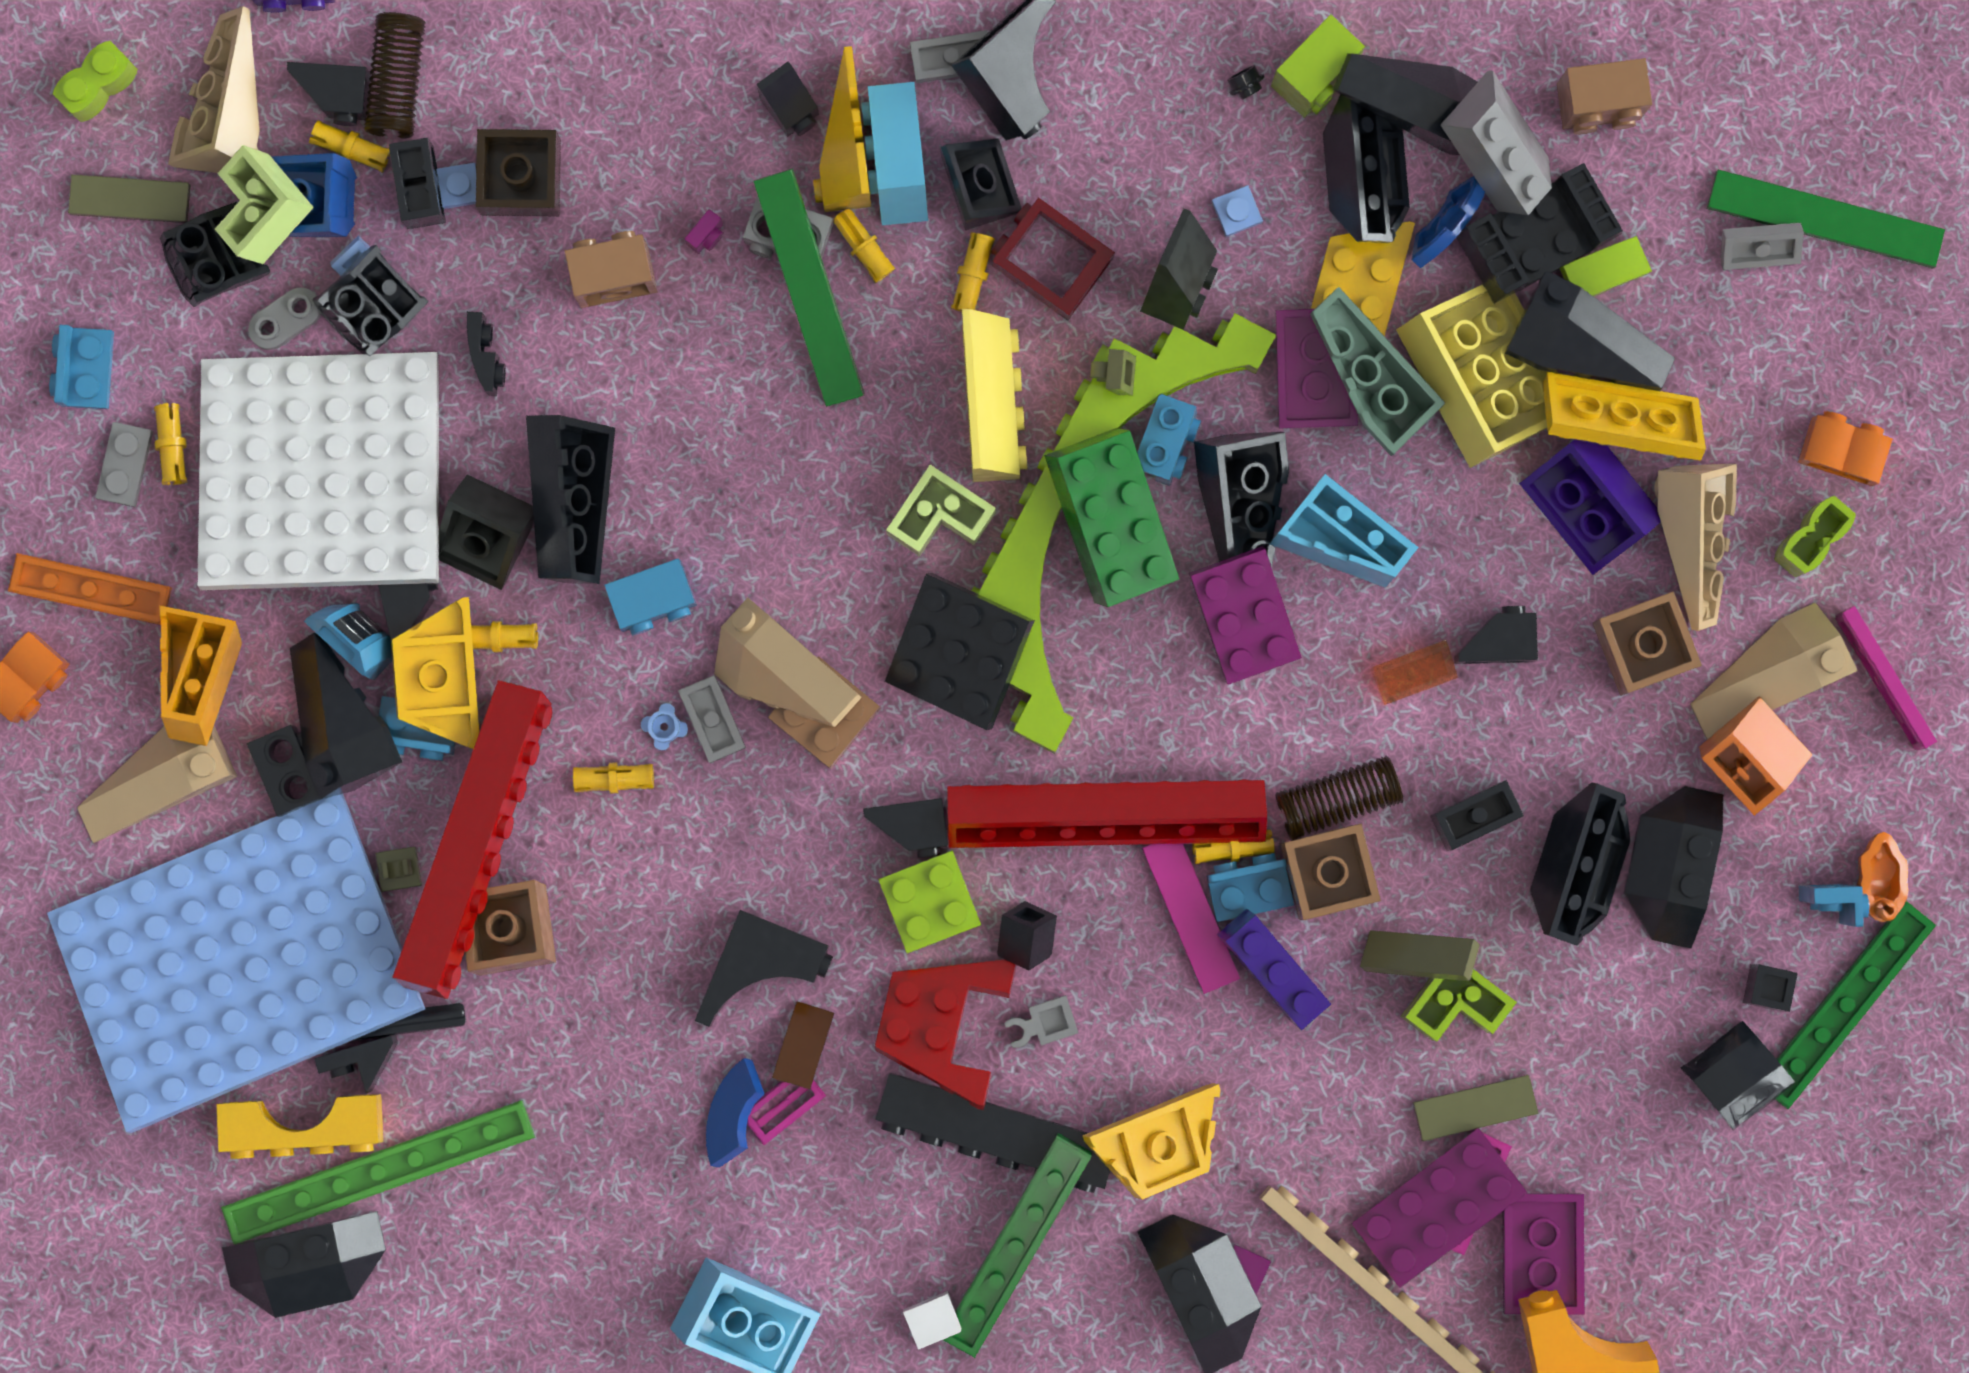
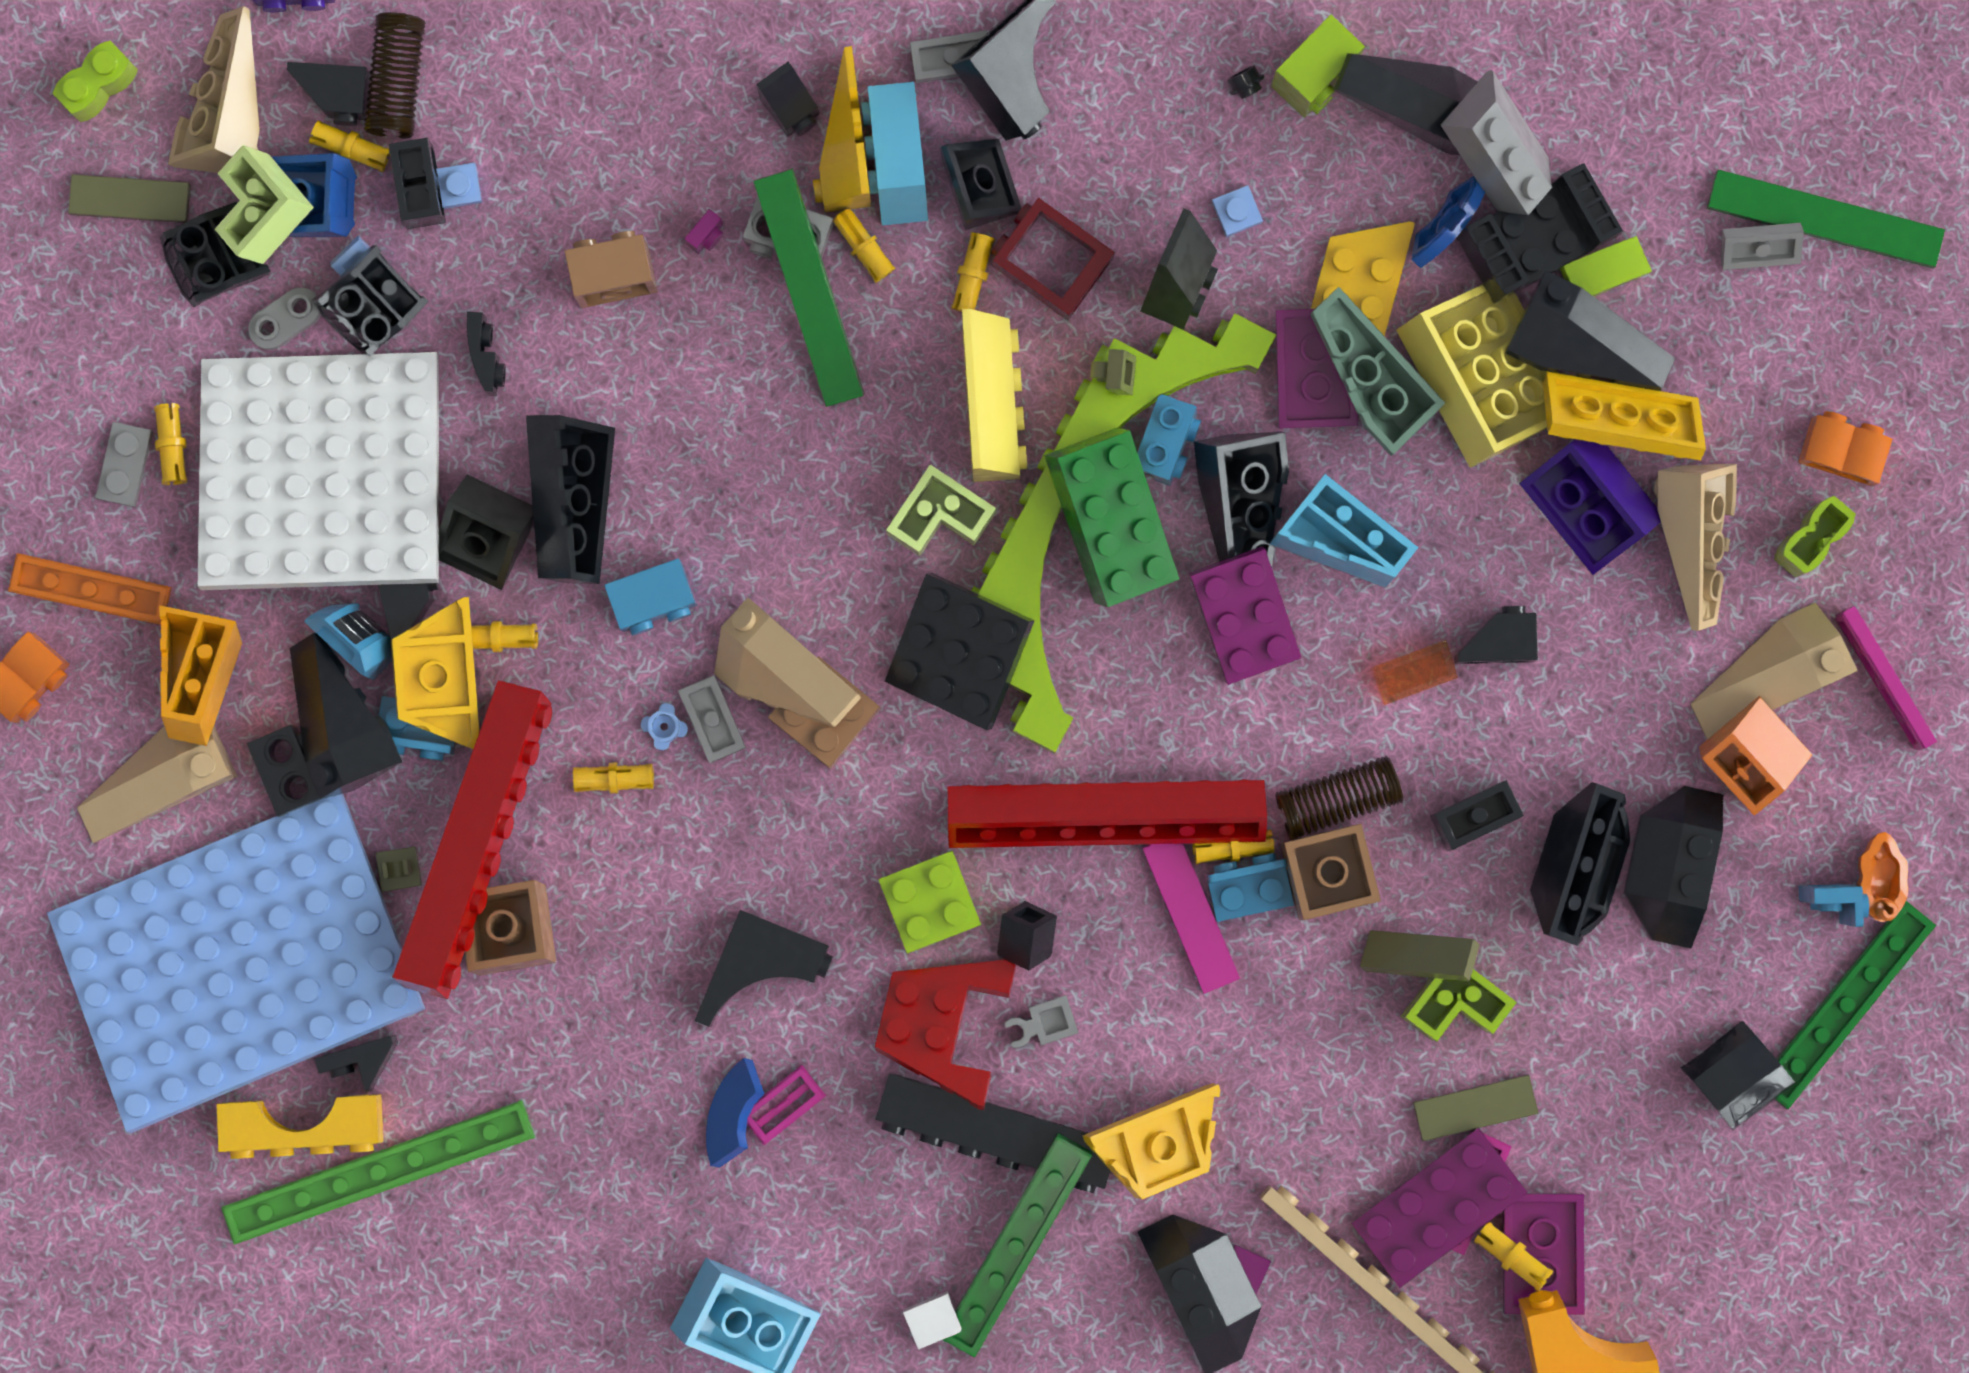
(82, 367): dark azure bracket -> none
(307, 1265): black wedge -> none
(429, 1019): black axle -> none
(518, 172): dark brown brick -> none
(803, 1045): reddish brown slope -> none
(913, 825): black slope -> none
(1274, 969): dark purple brick -> none
(1365, 172): black wedge -> none
(1513, 1256): none -> yellow pin
(1604, 95): medium nougat brick -> none
(1646, 643): medium nougat brick -> none
(1770, 987): black panel -> none

